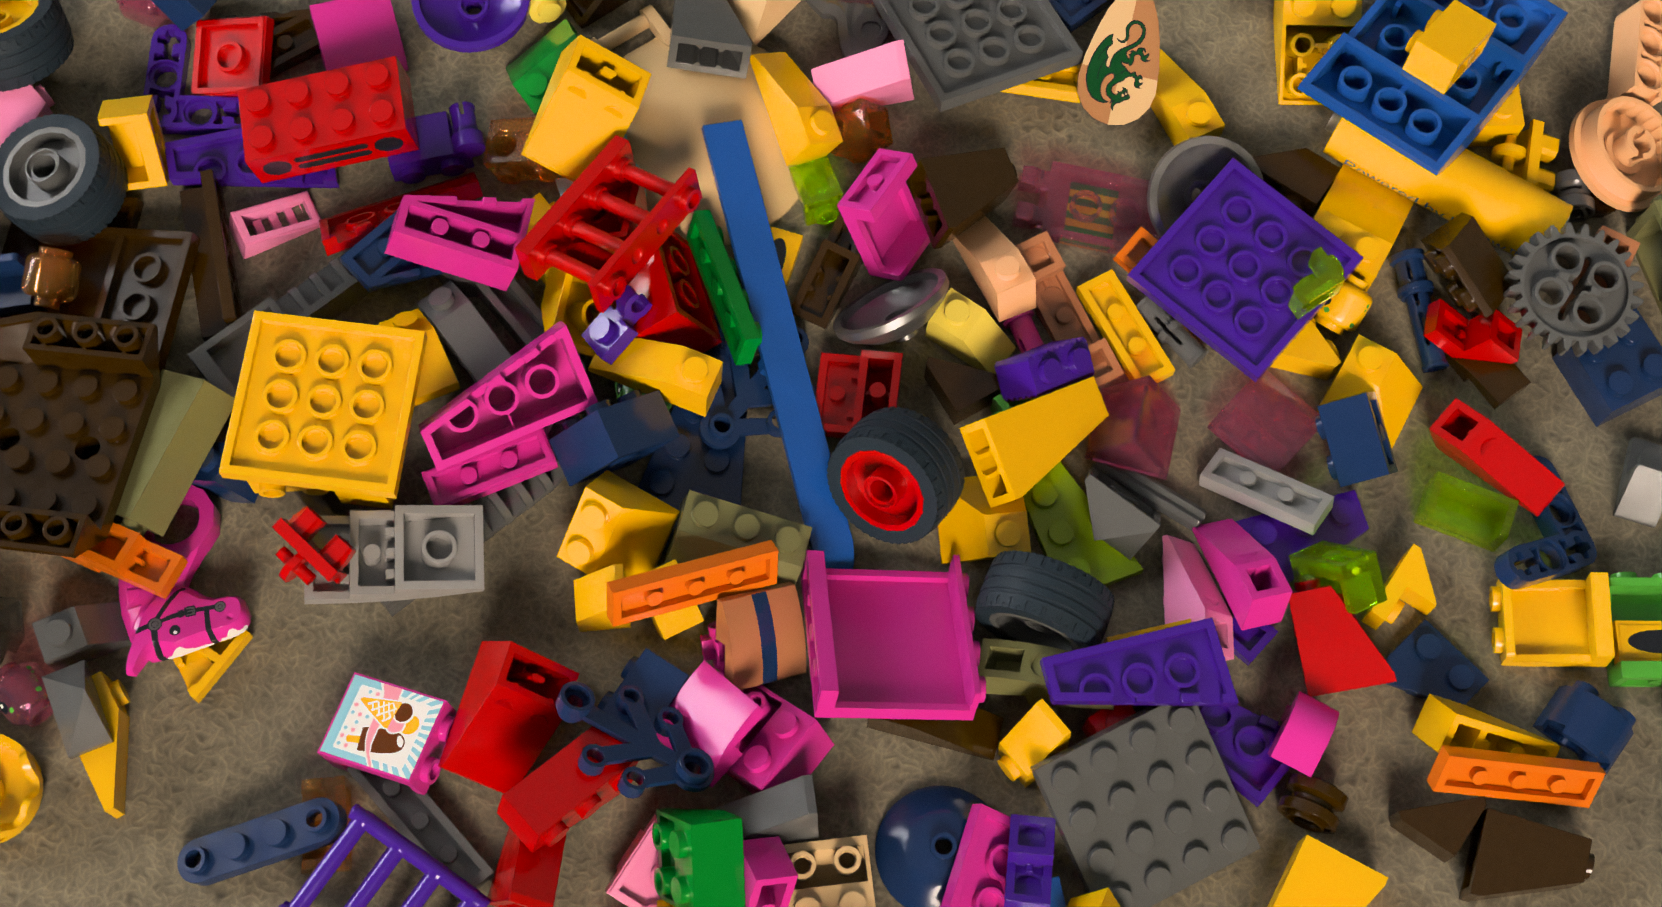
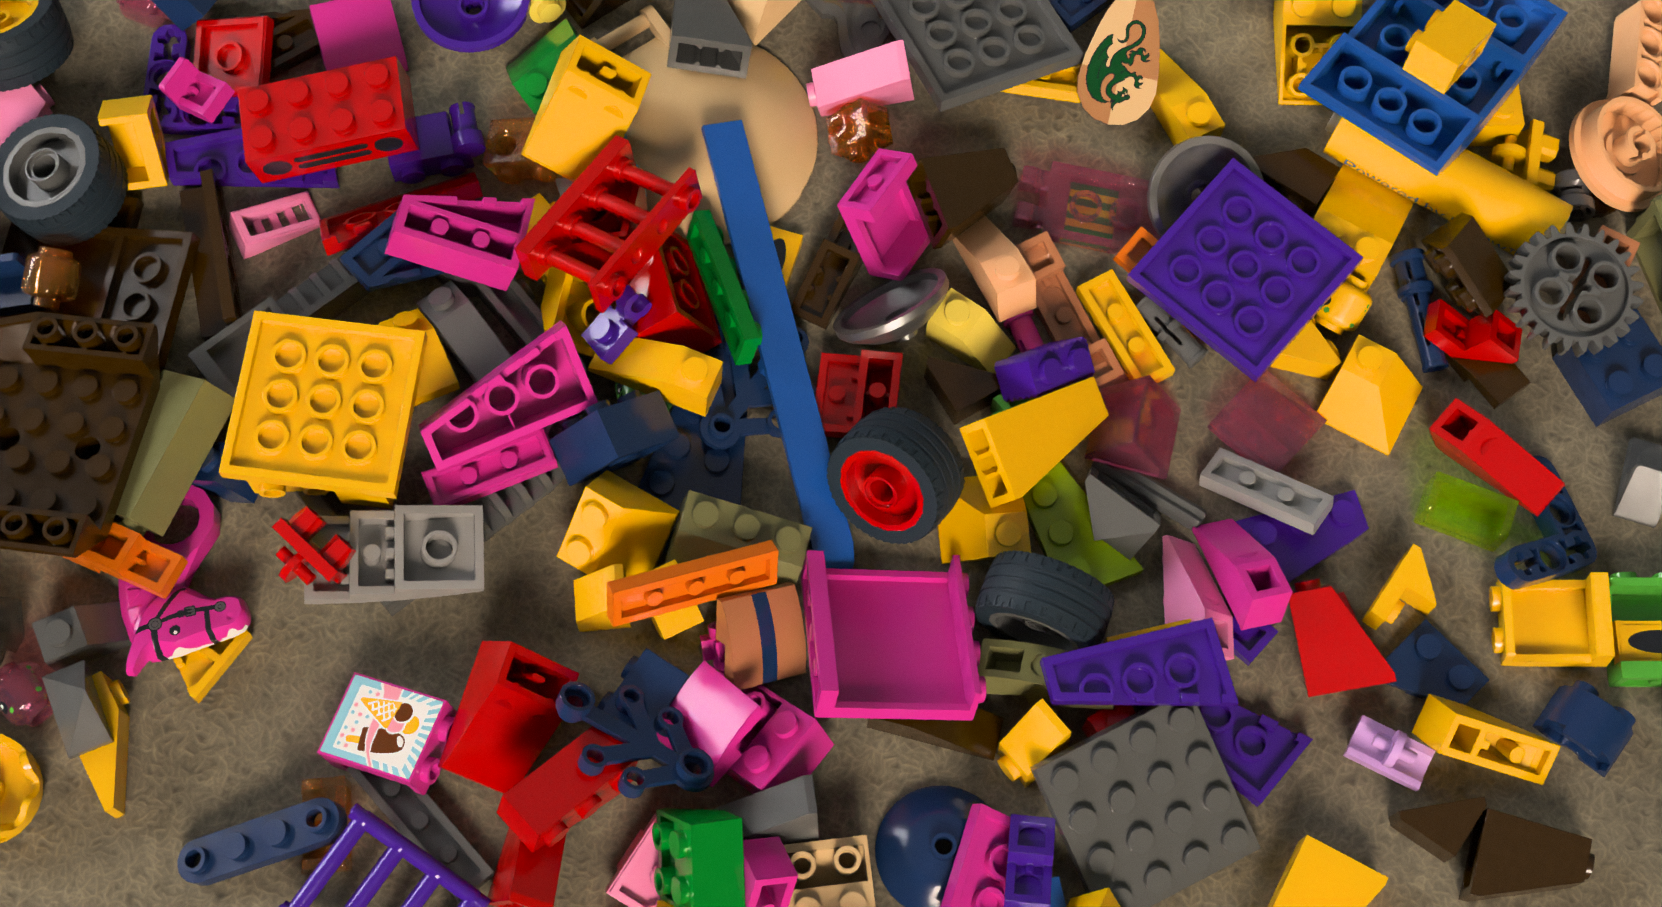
(195, 91): none -> dark pink bracket
(796, 109): yellow slope -> none
(817, 191): clear neon green bracket -> none
(1304, 733): dark pink brick -> none
(1312, 803): dark brown wheel -> none
(1313, 290): clear neon green bracket -> none
(1345, 568): clear neon green panel -> none
(1355, 439): dark blue brick -> none
(1389, 753): none -> lavender hips
(1515, 776): orange plate -> none

